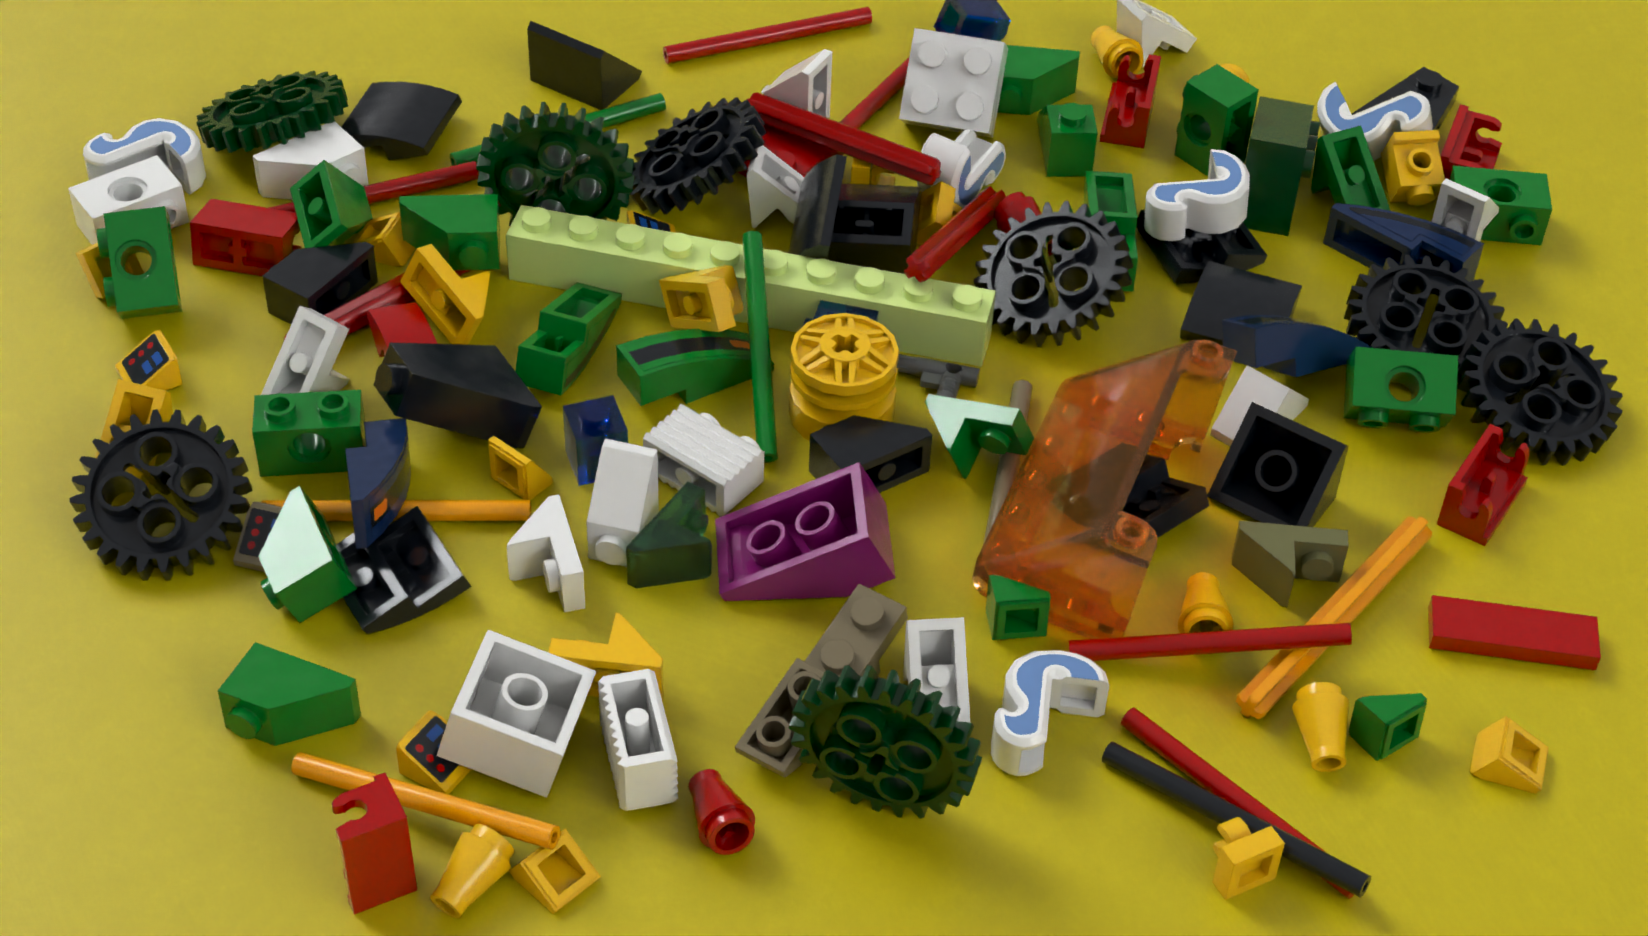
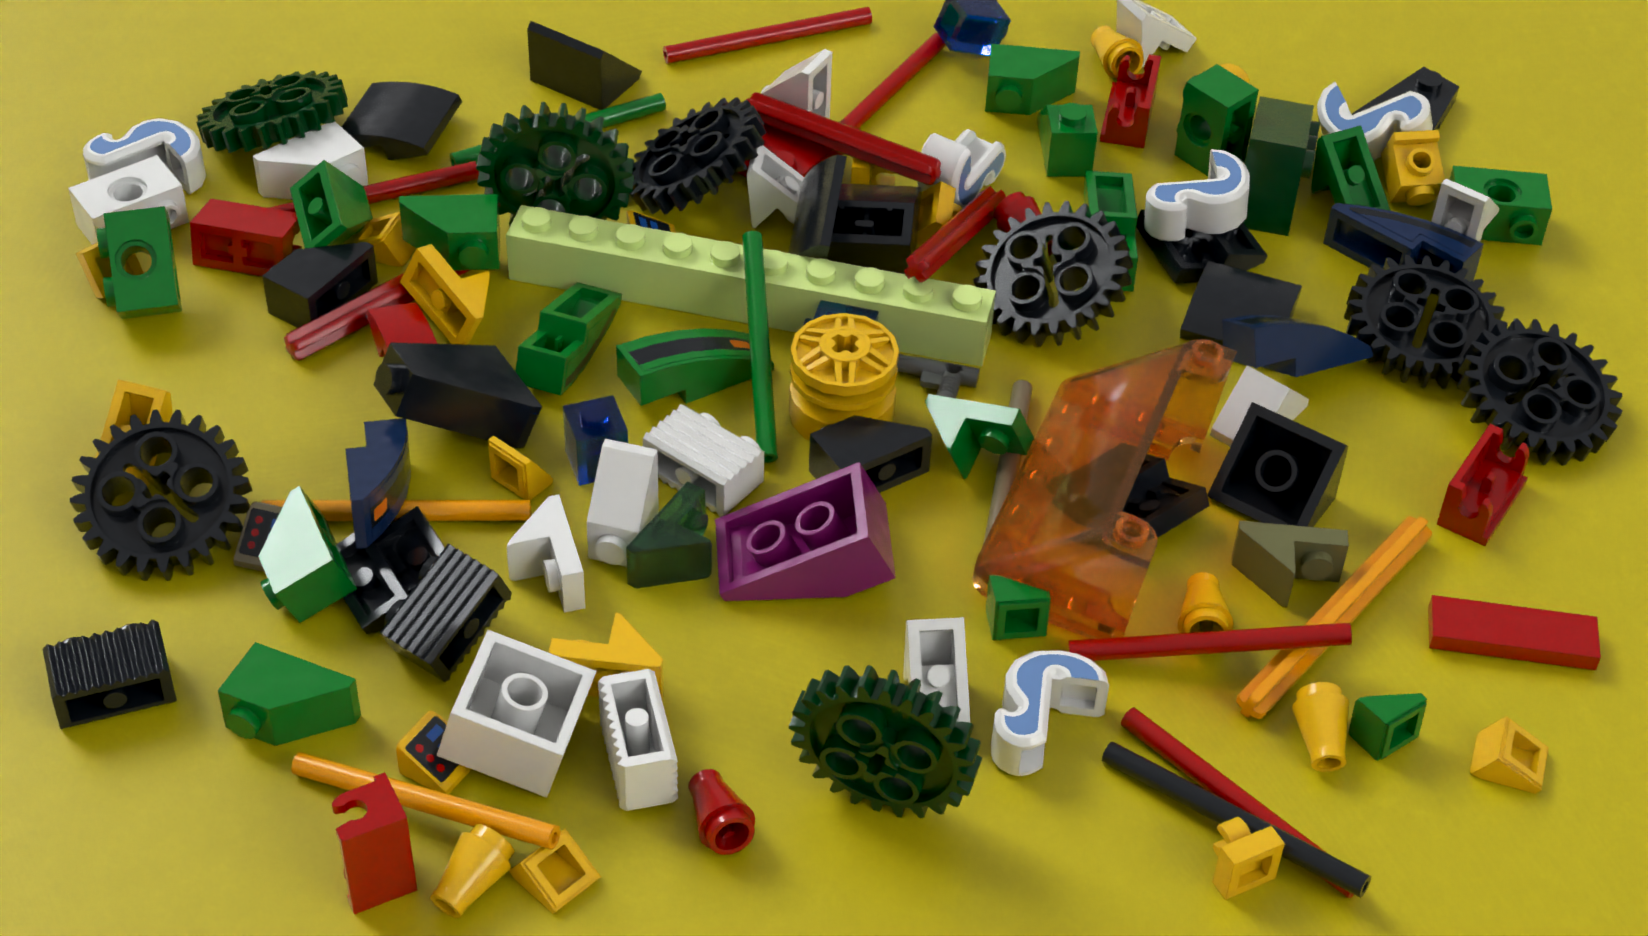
(108, 674): none -> black brick
(151, 364): slope -> none
(307, 431): green brick -> none
(308, 356): white slope -> none
(445, 612): none -> black brick
(703, 299): yellow slope -> none
(855, 639): dark tan slope -> none
(953, 82): white brick -> none
(1426, 375): green brick -> none
(1466, 146): red hinge -> none

